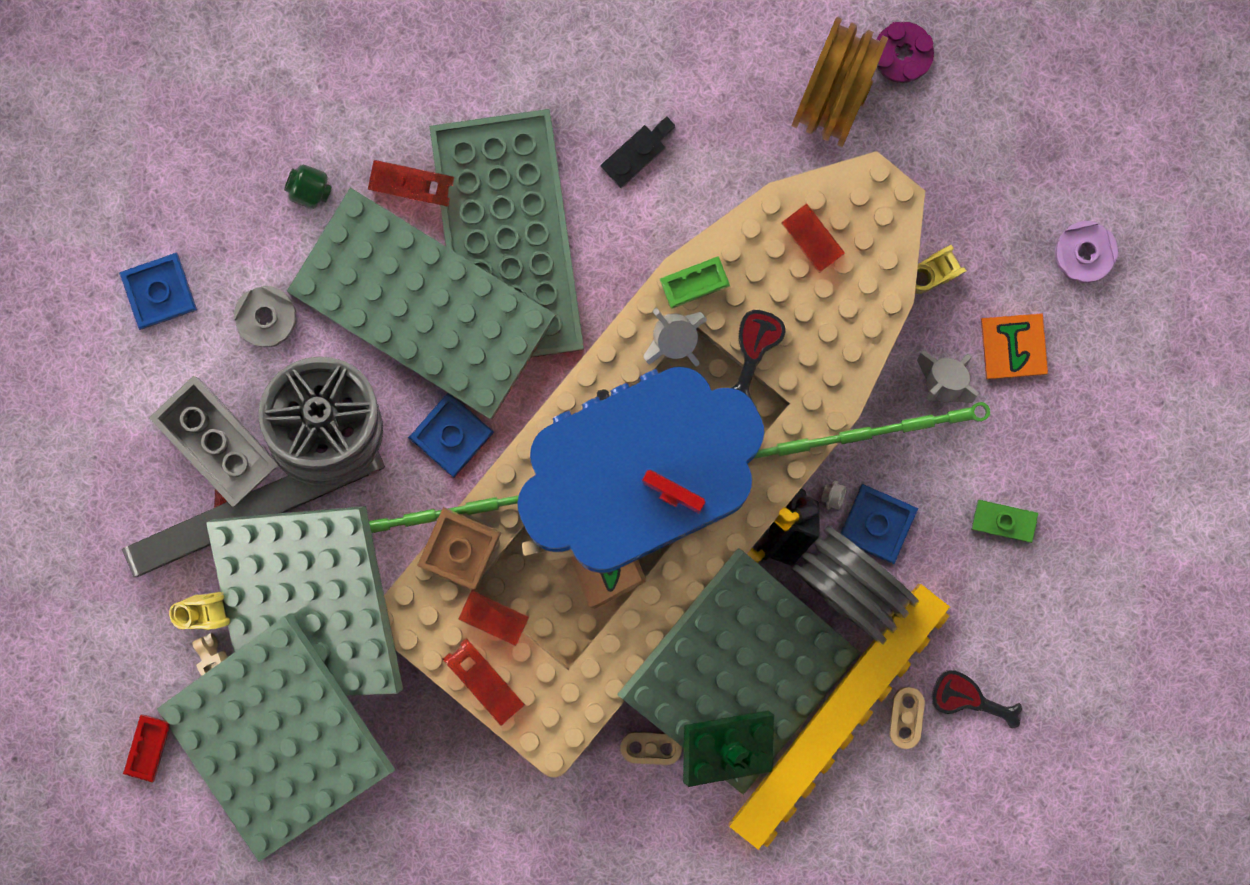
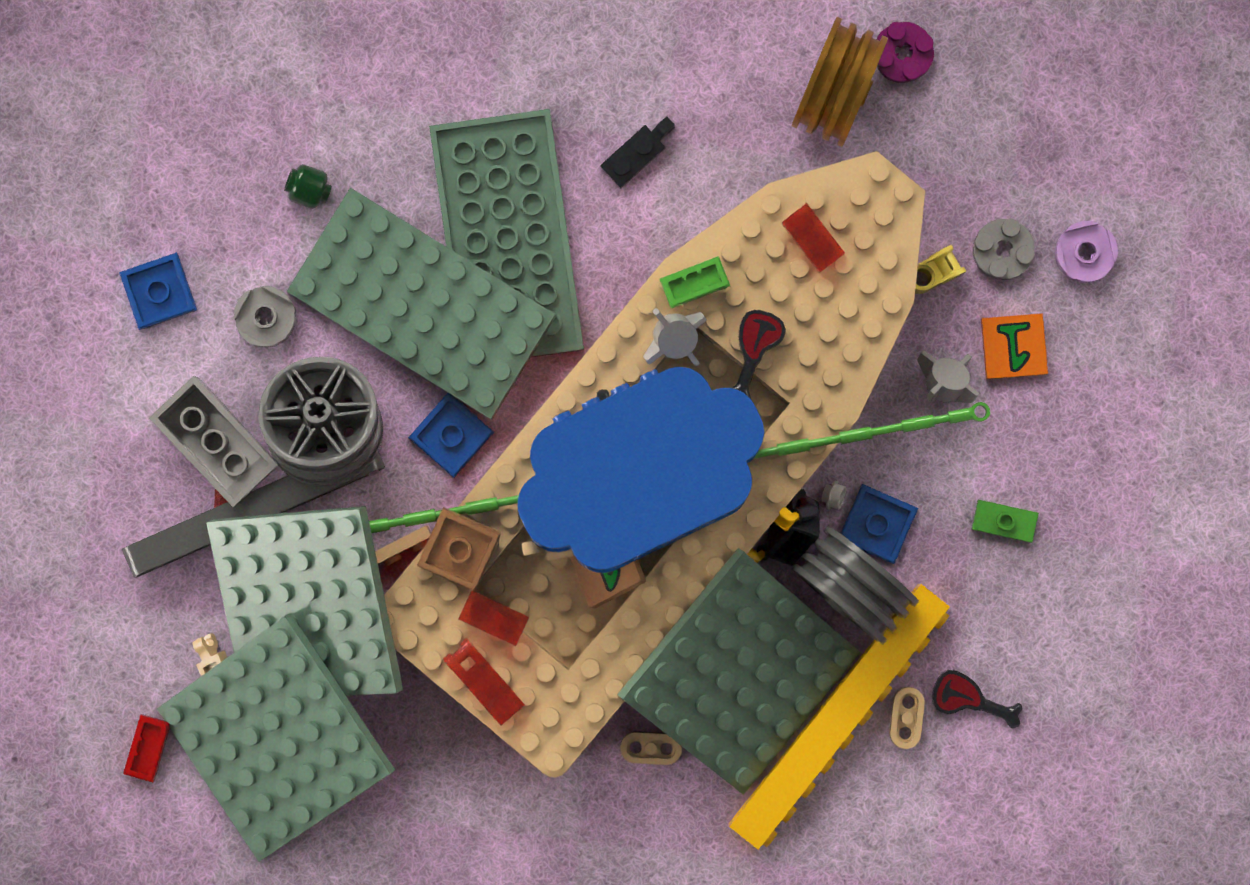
(199, 612): light yellow piece -> none
(392, 552): none -> tan plate
(409, 182): clear red plate -> none
(672, 492): red plate -> none
(728, 748): dark green plate -> none
(987, 242): none -> light grey plate

